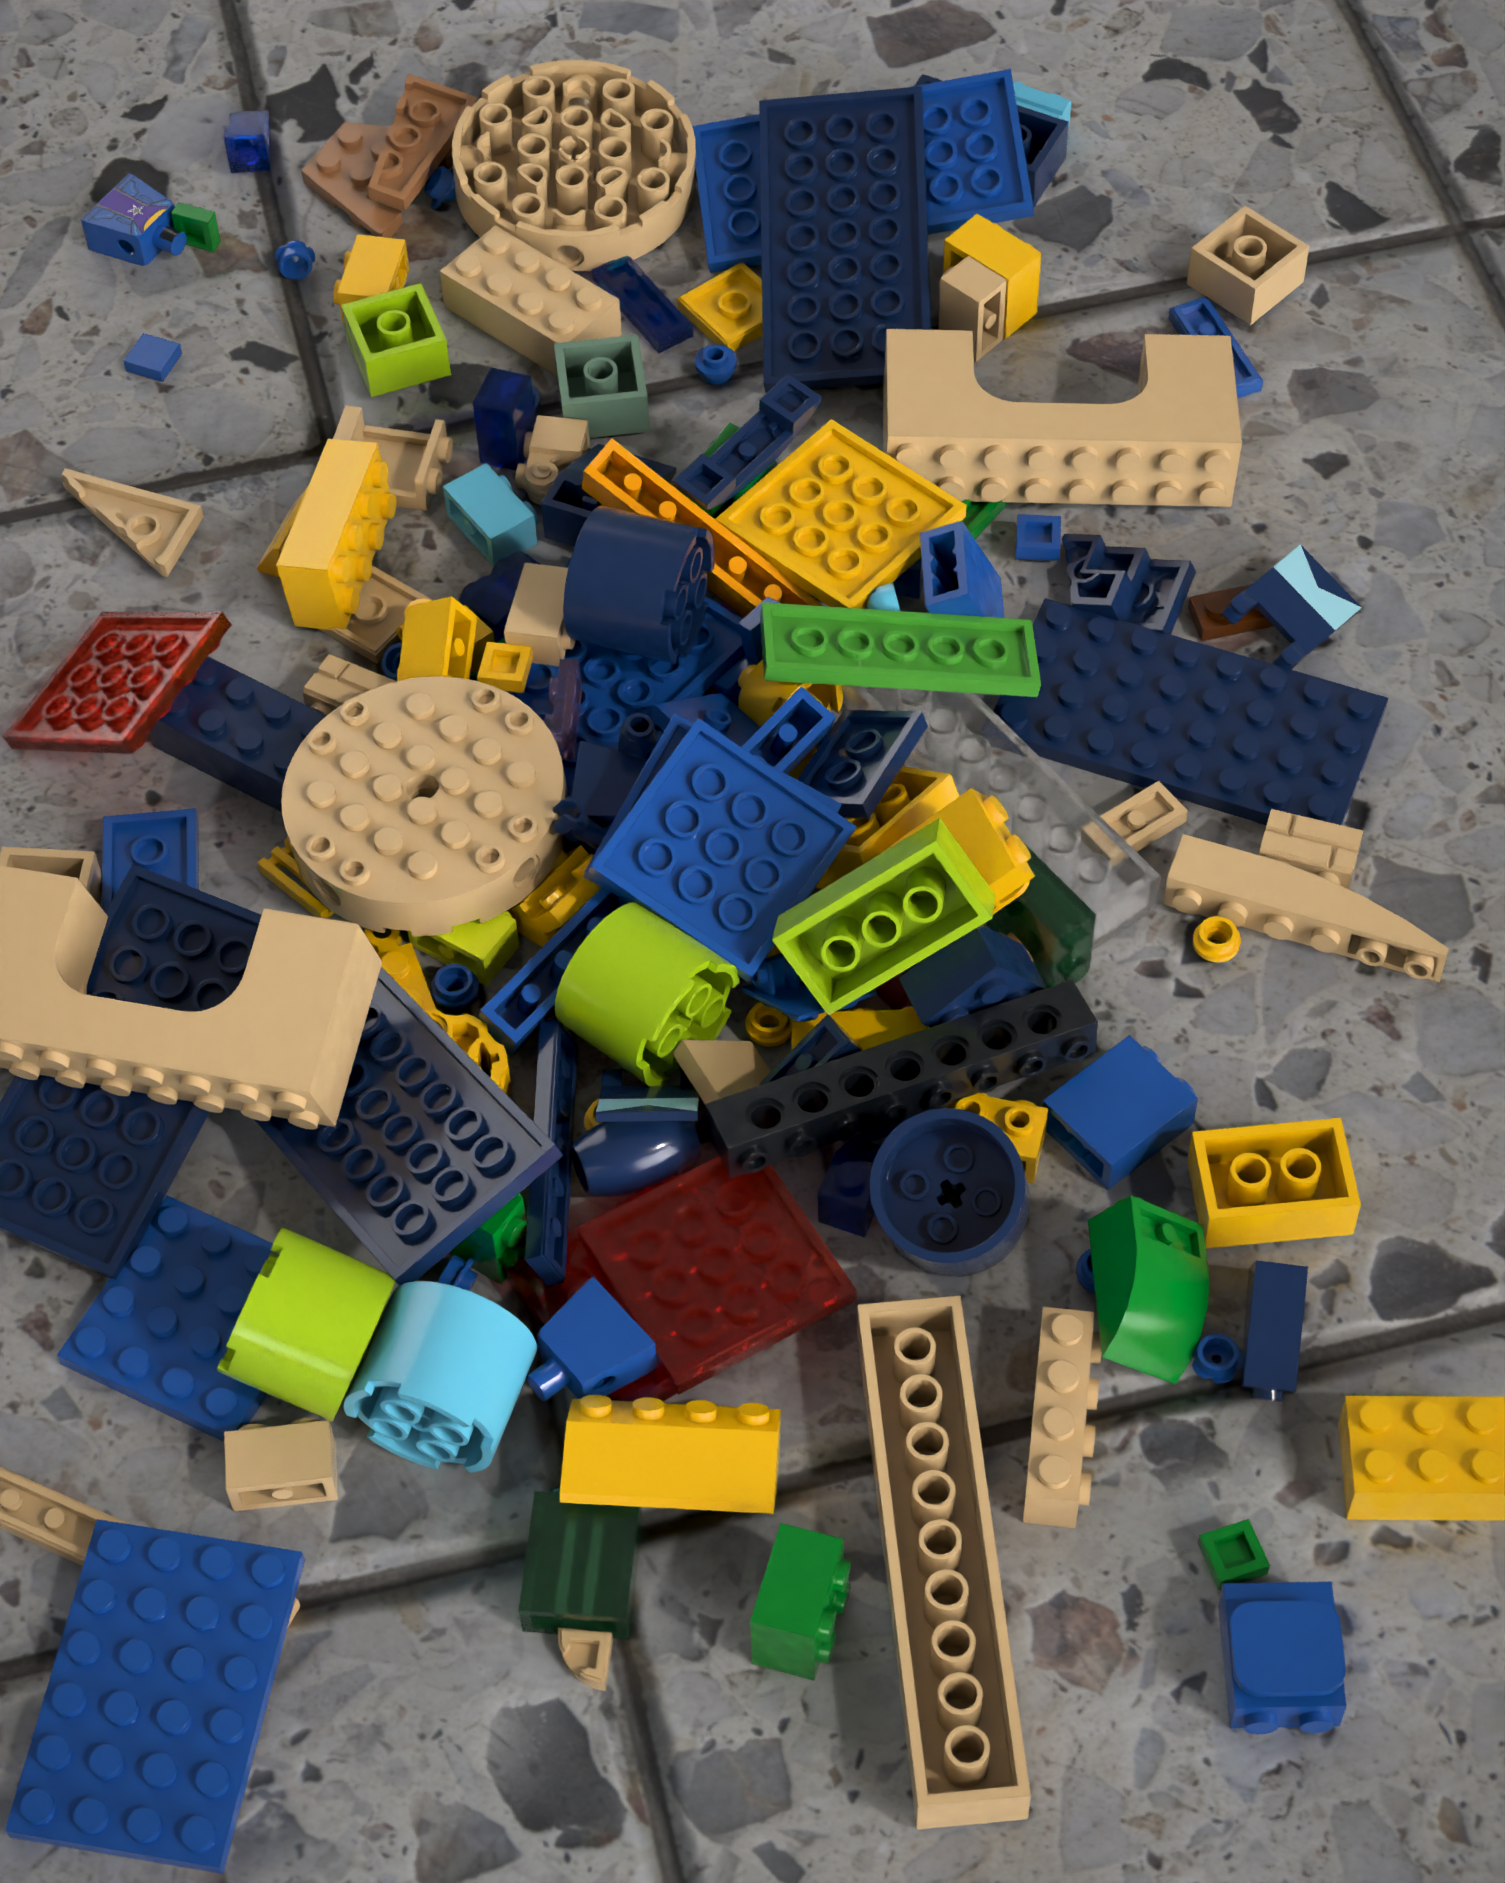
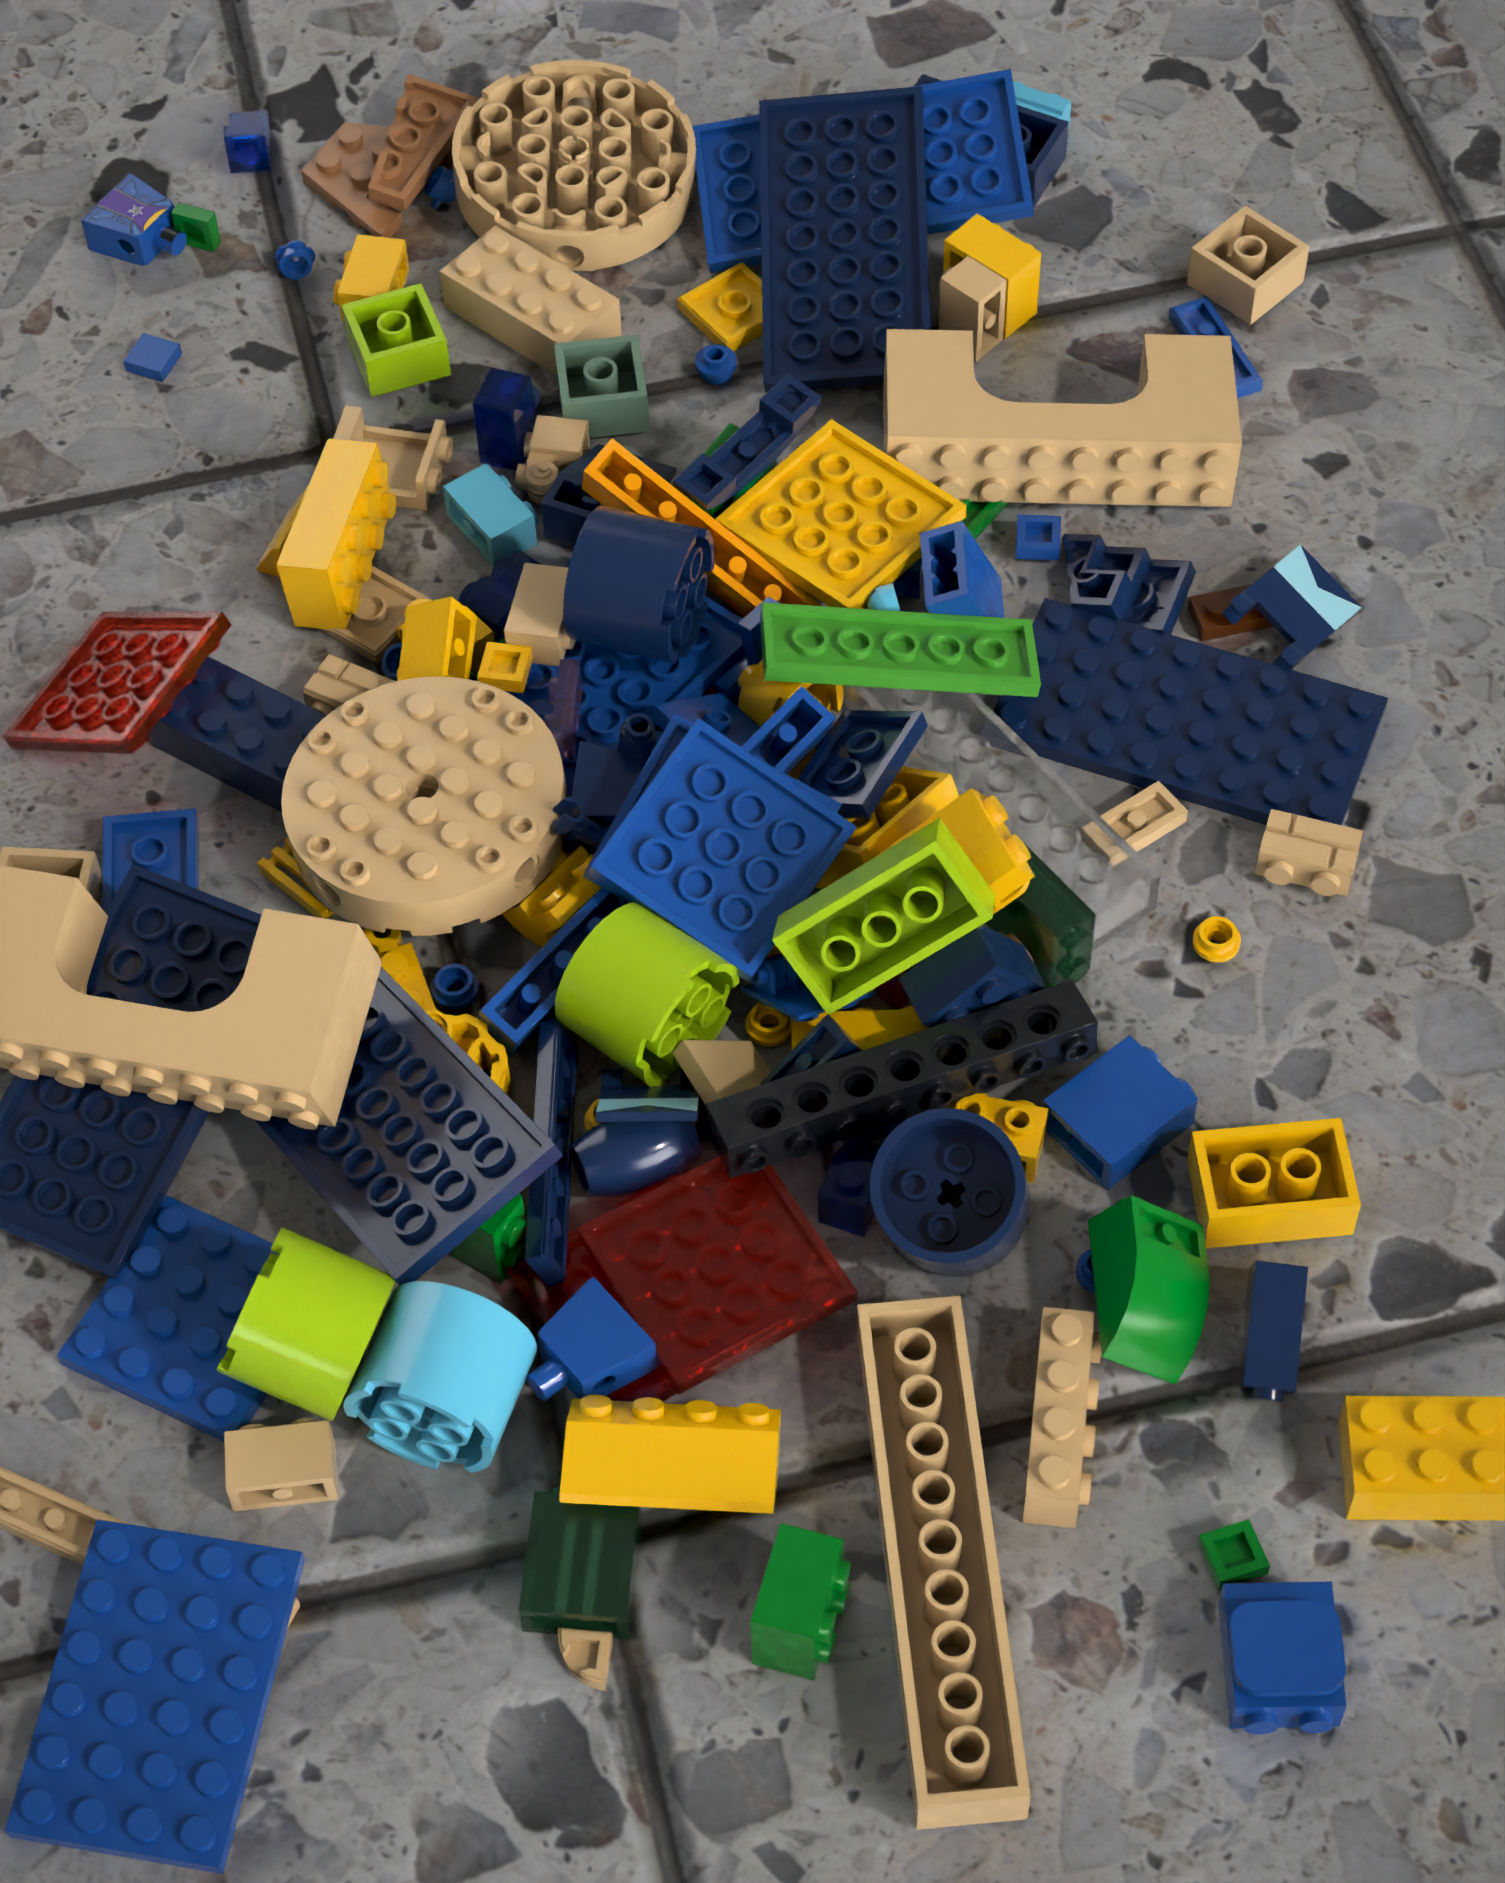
(146, 521): tan wing -> none
(459, 1273): blue plate -> none
(476, 945): neon yellow brick -> none
(643, 303): clear blue tile -> none
(1217, 1346): blue plate -> none
(1297, 907): tan slope -> none

